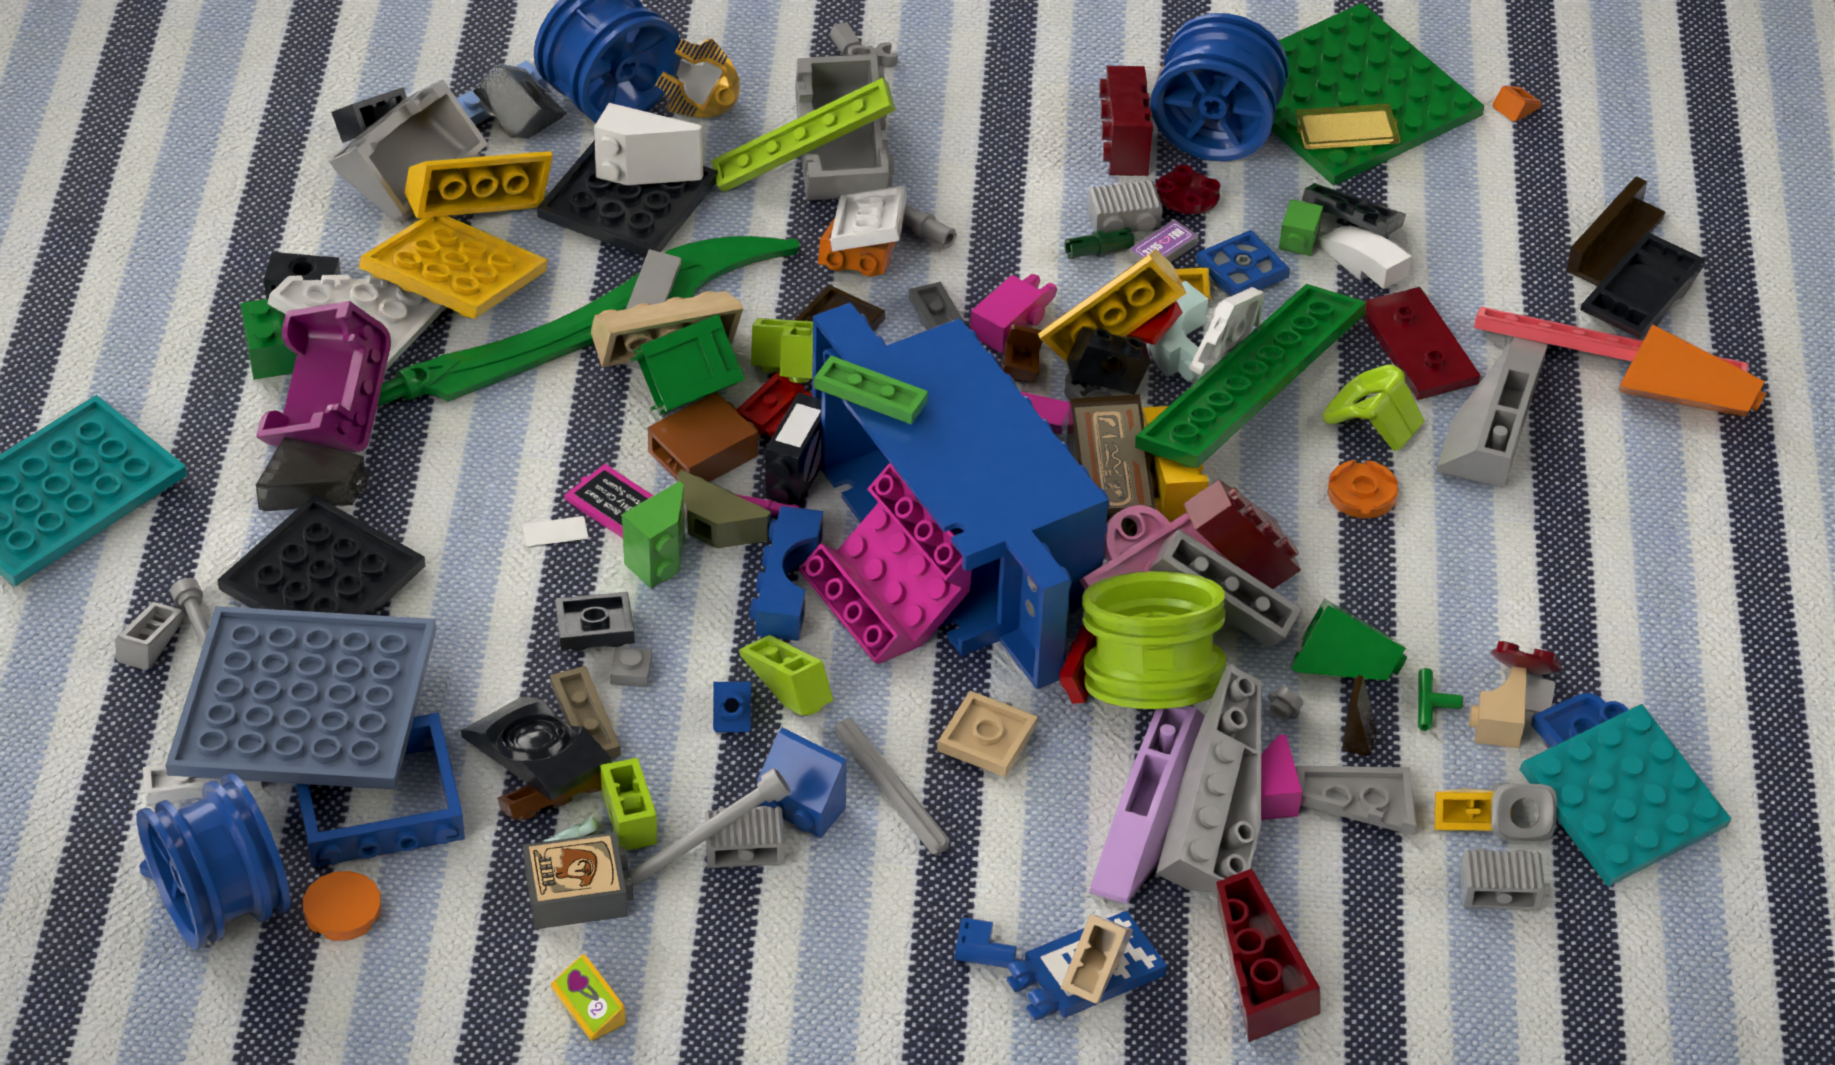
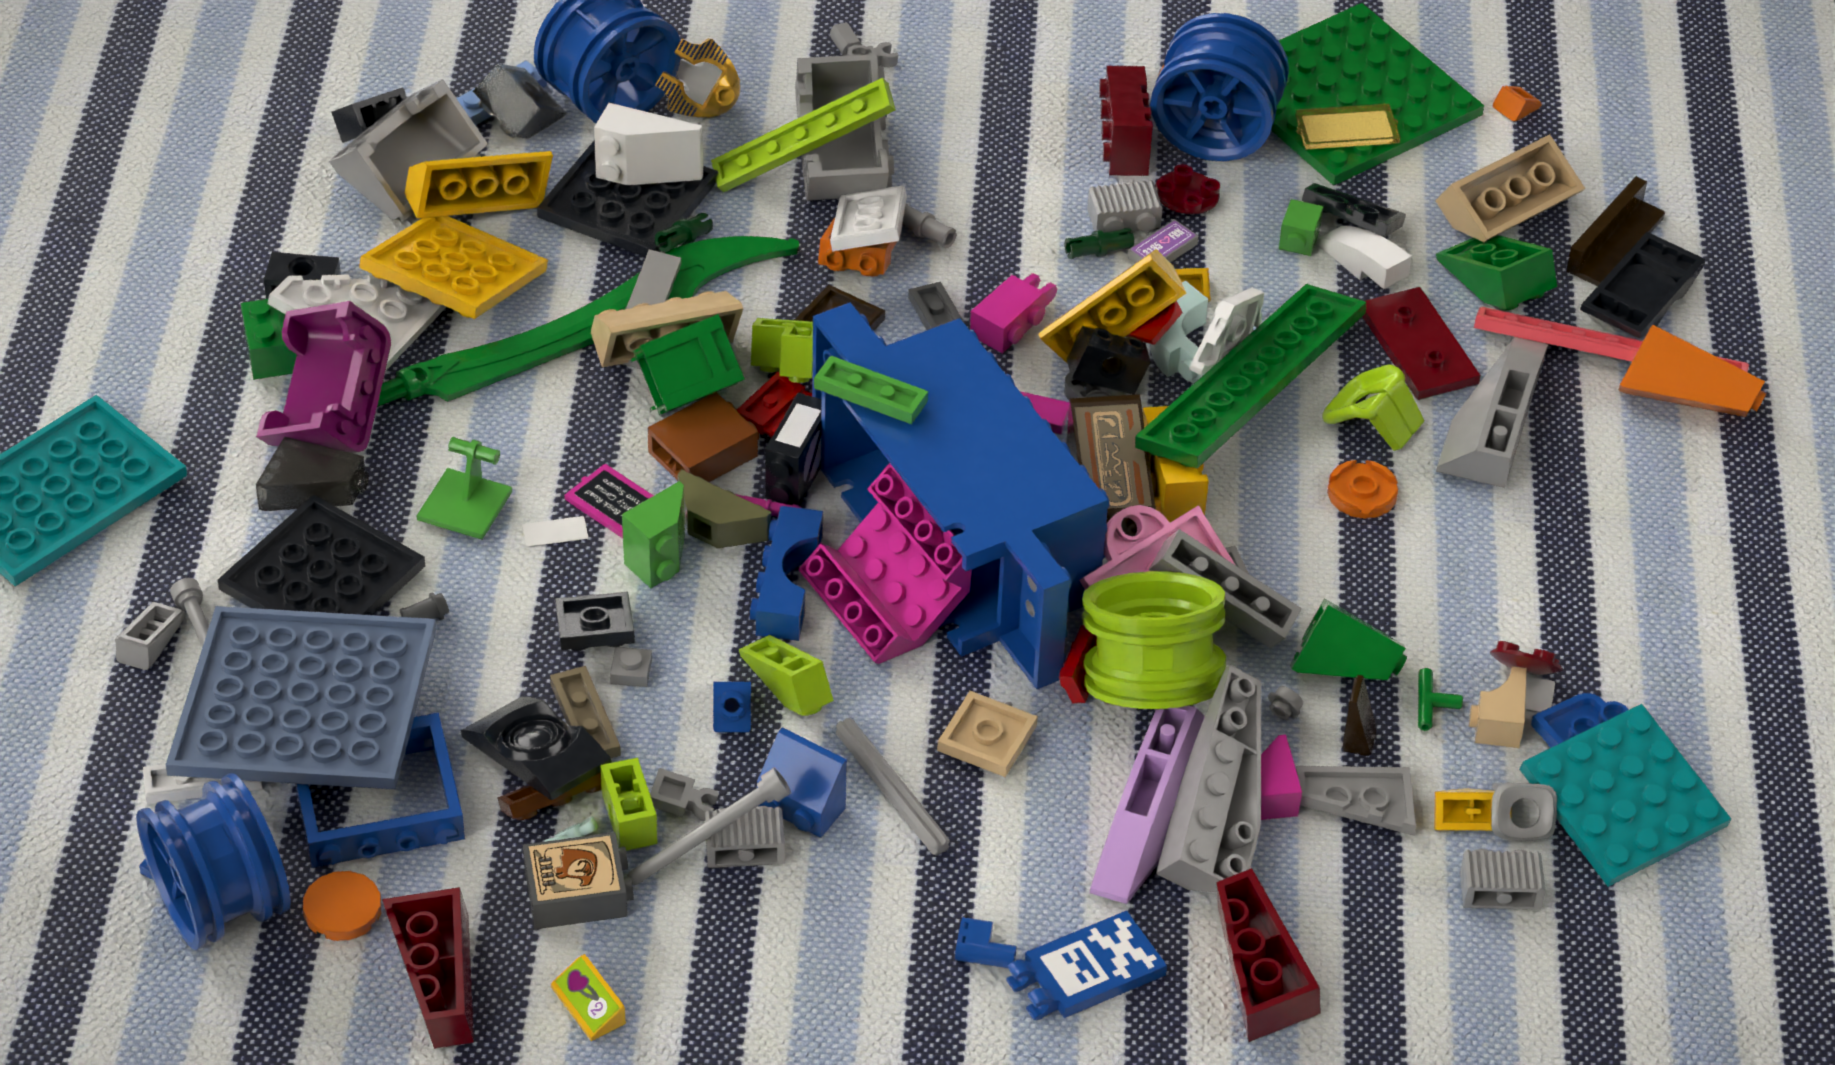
(430, 608): none -> dark grey pin
(436, 955): none -> dark red wedge
(466, 500): none -> bright green plate
(676, 793): none -> light grey plate
(683, 232): none -> dark green pin
(1021, 353): reddish brown bracket -> none
(1096, 958): tan arch -> none
(1242, 264): blue piece -> none
(1243, 533): dark red wedge -> none
(1501, 269): none -> green slope
(1510, 190): none -> tan slope

